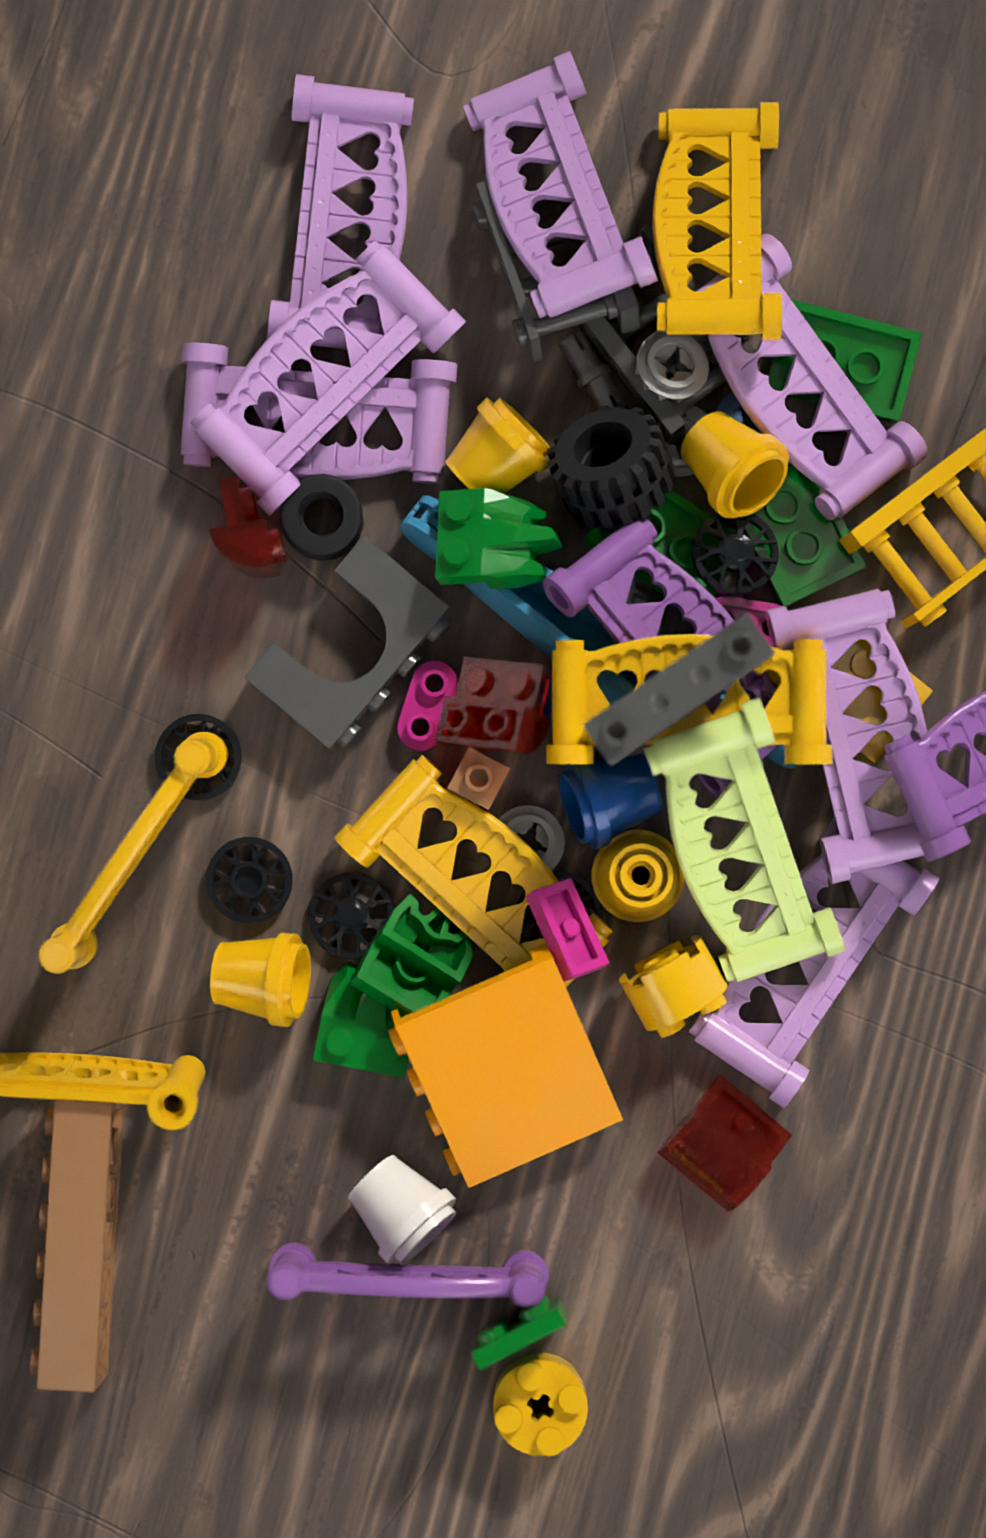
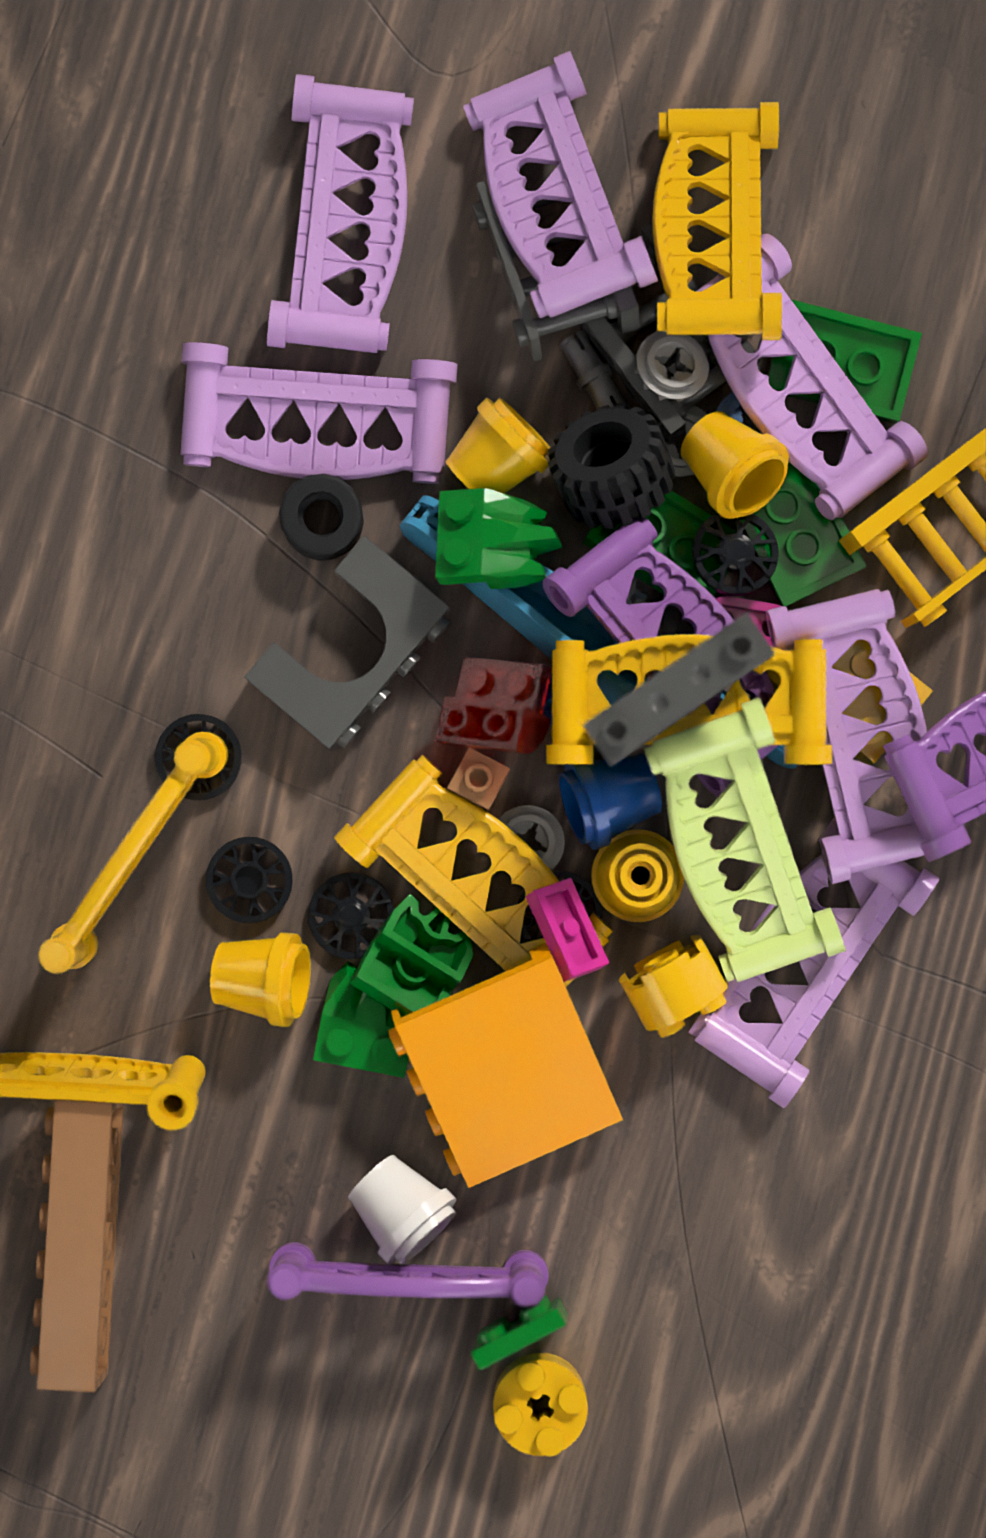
(247, 540): clear red brick -> none
(406, 316): lavender piece -> none
(425, 705): dark pink plate -> none
(725, 1144): clear red brick -> none

